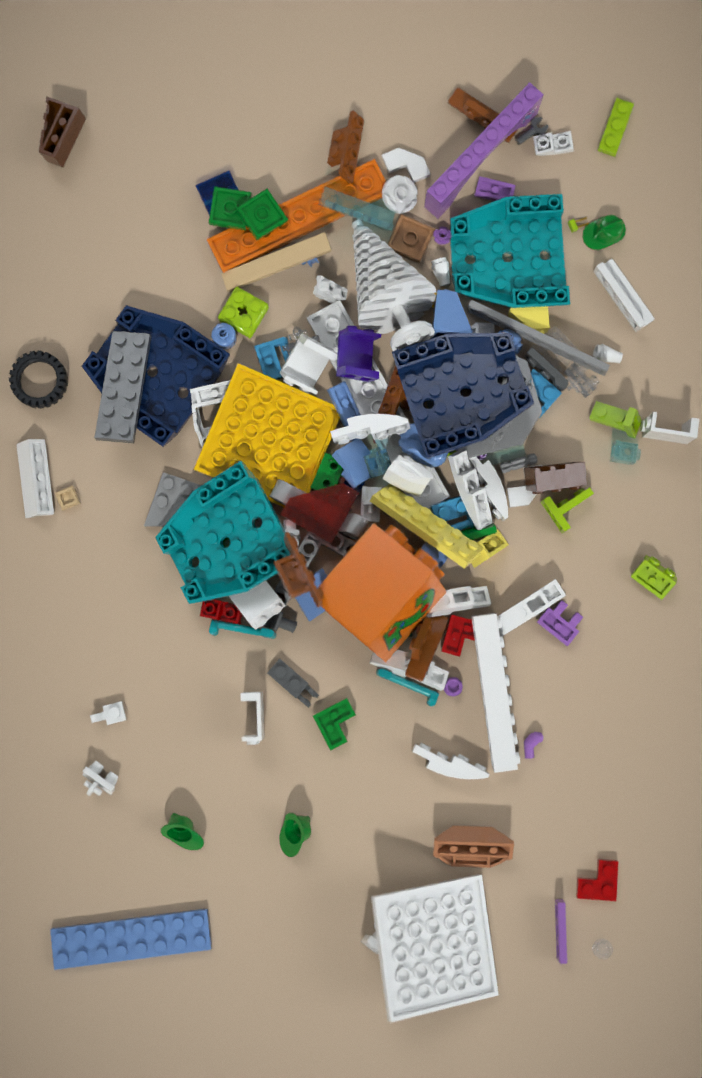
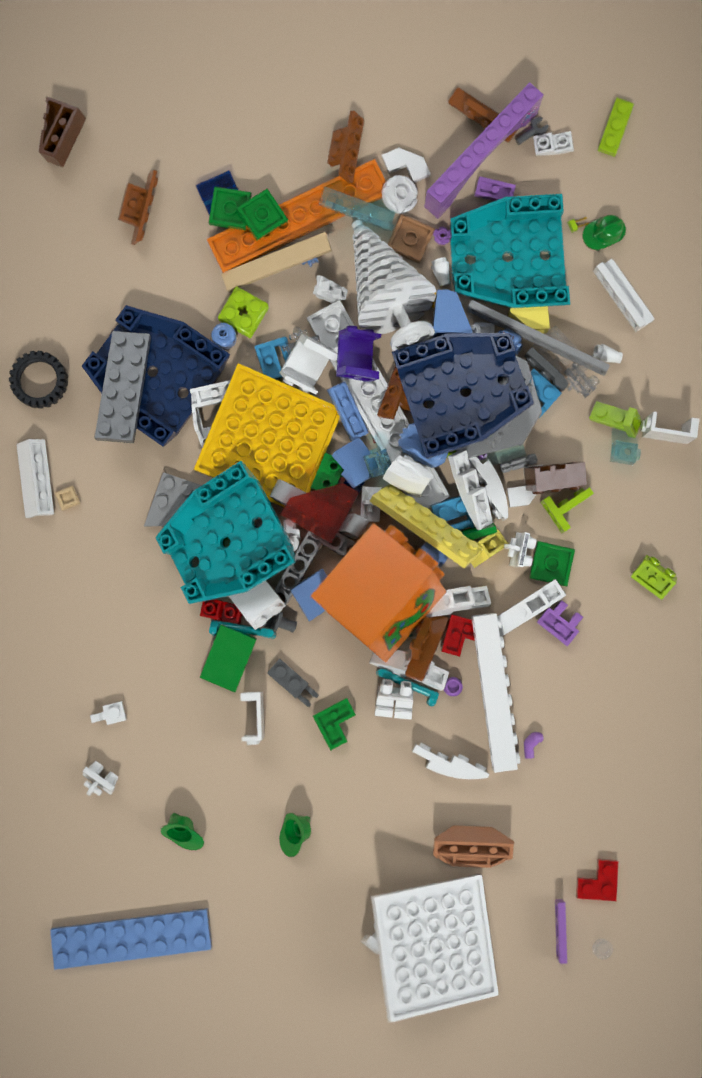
(135, 206): none -> dark orange bracket
(228, 658): none -> green tile
(295, 573): dark orange bracket -> none
(376, 424): white slope -> none
(403, 700): none -> white hips
(518, 549): none -> white hips
(552, 563): none -> green tile

